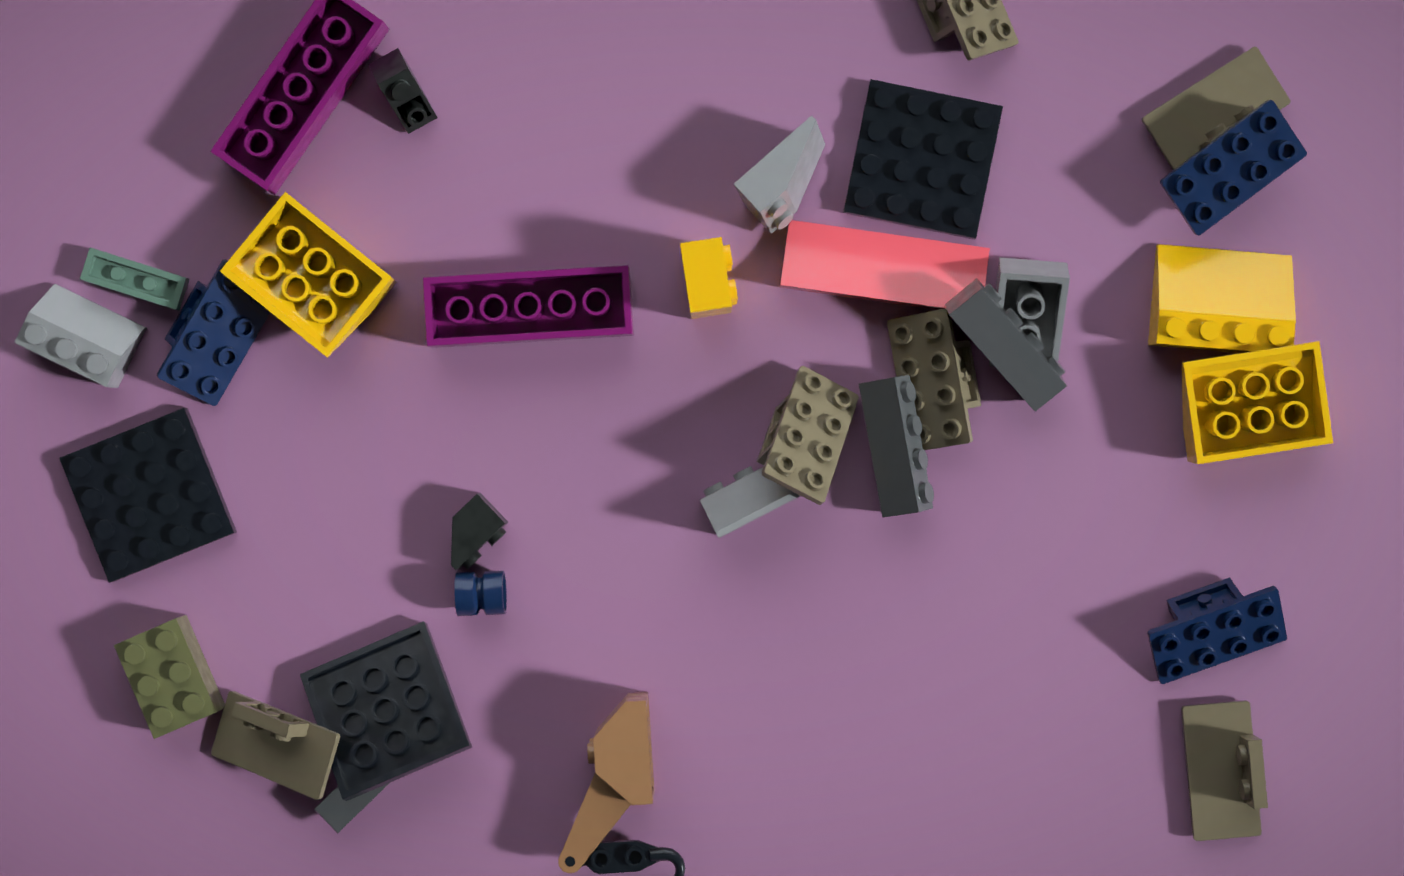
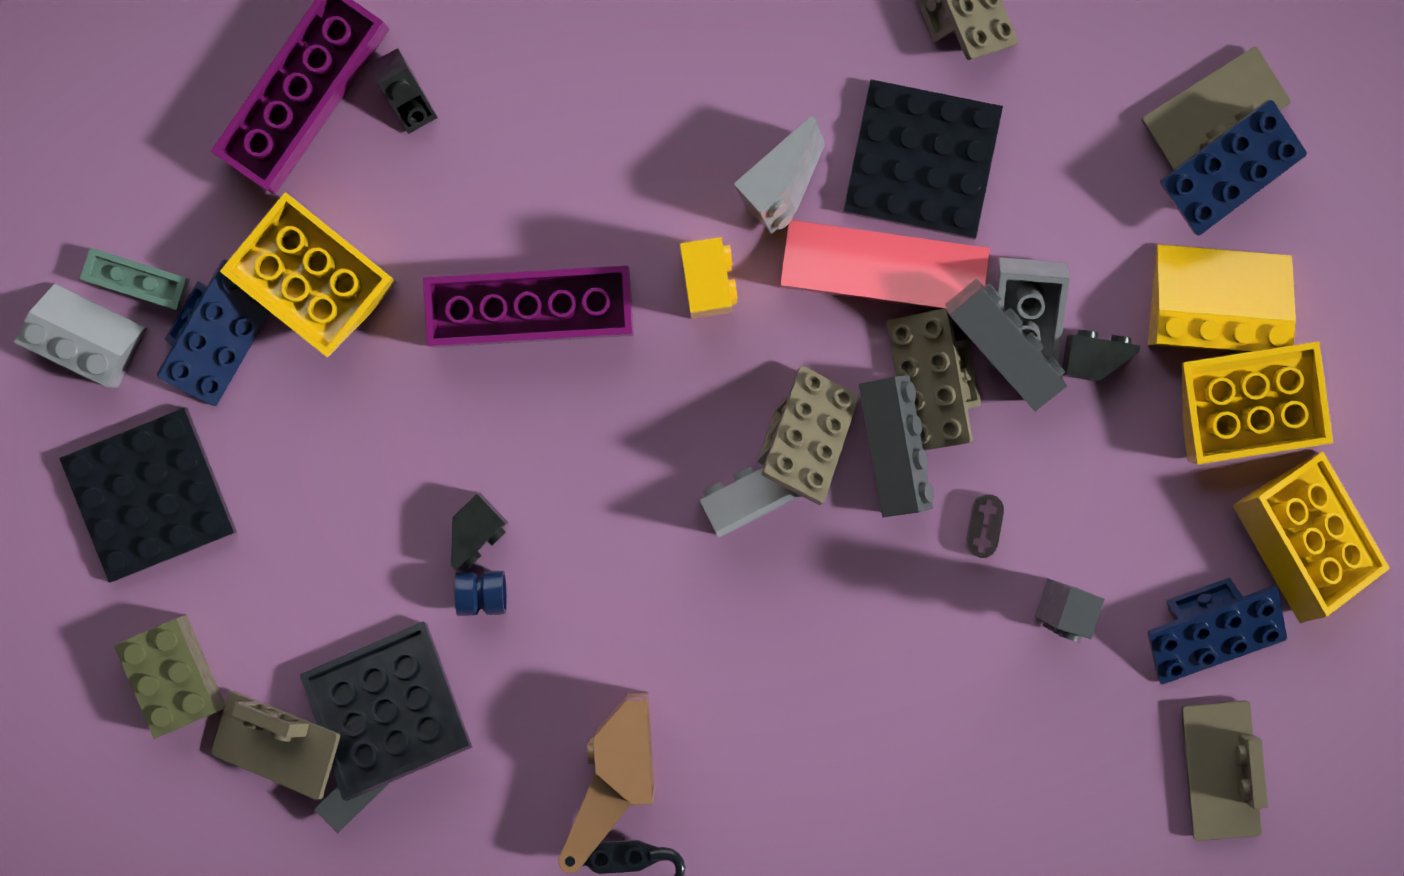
(993, 527): none -> clear smoke beam
(1069, 610): none -> dark grey brick
(1095, 358): none -> pearl dark grey slope
(1311, 538): none -> yellow slope

